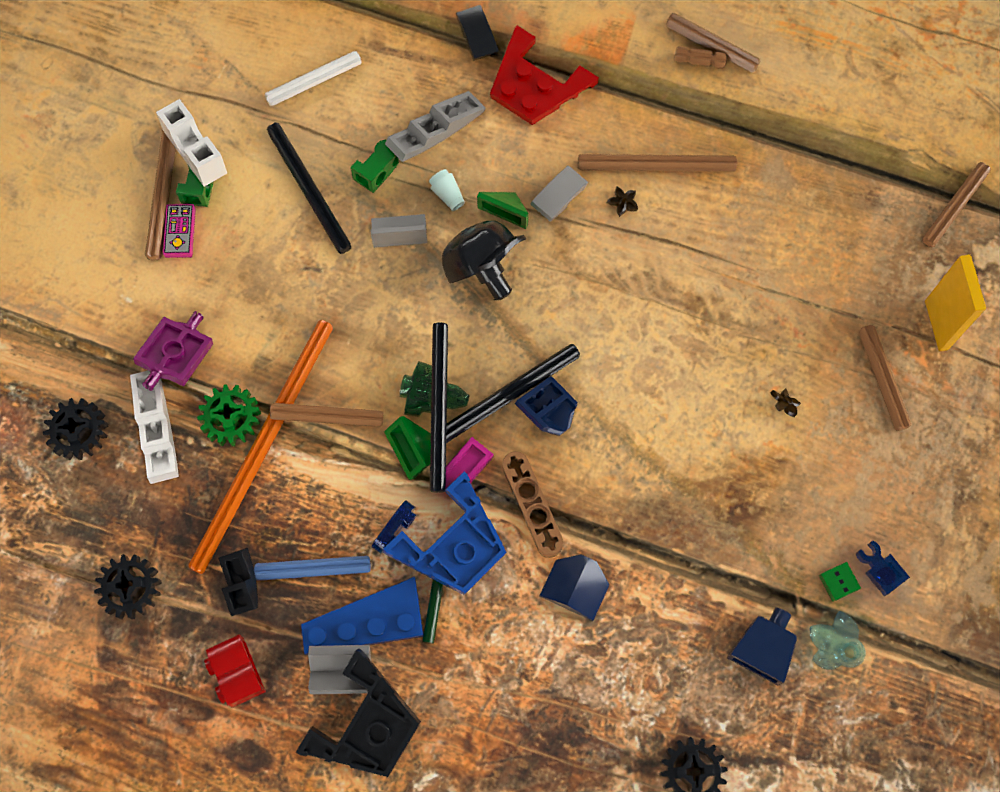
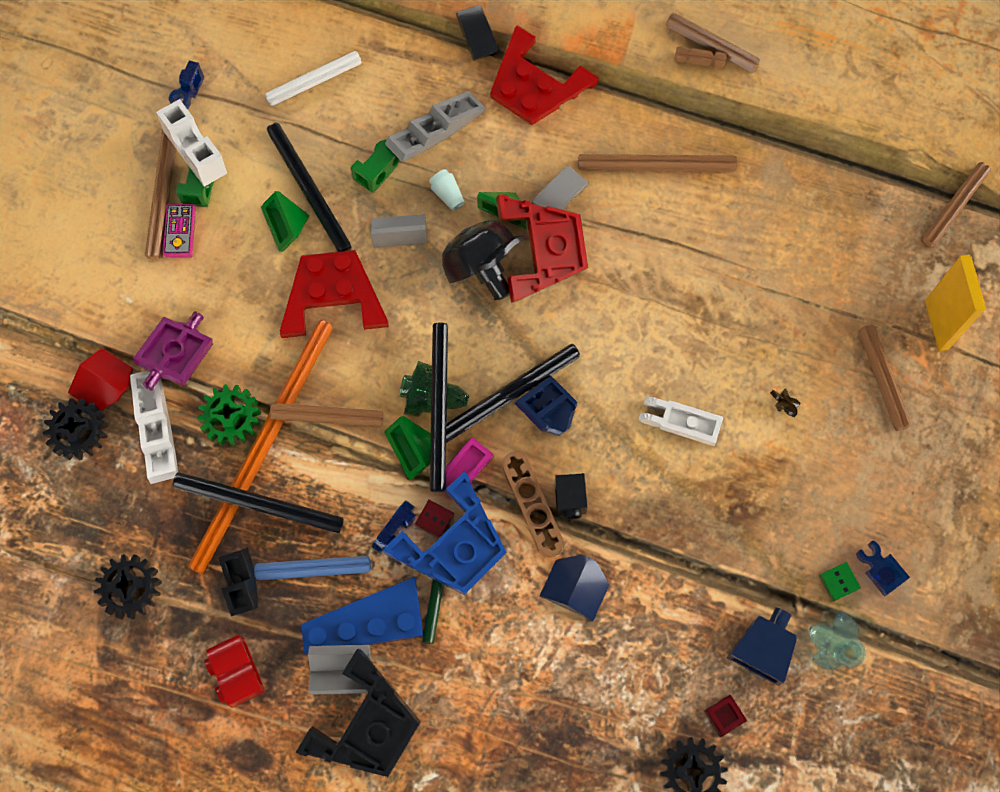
(101, 379): none -> red slope
(190, 82): none -> clear blue plate
(258, 502): none -> black axle
(283, 219): none -> green slope
(330, 281): none -> red wing
(434, 519): none -> dark red tile
(554, 241): none -> red wing
(571, 495): none -> black brick
(623, 201): dark brown plant -> none
(683, 420): none -> white hinge
(725, 715): none -> dark red tile

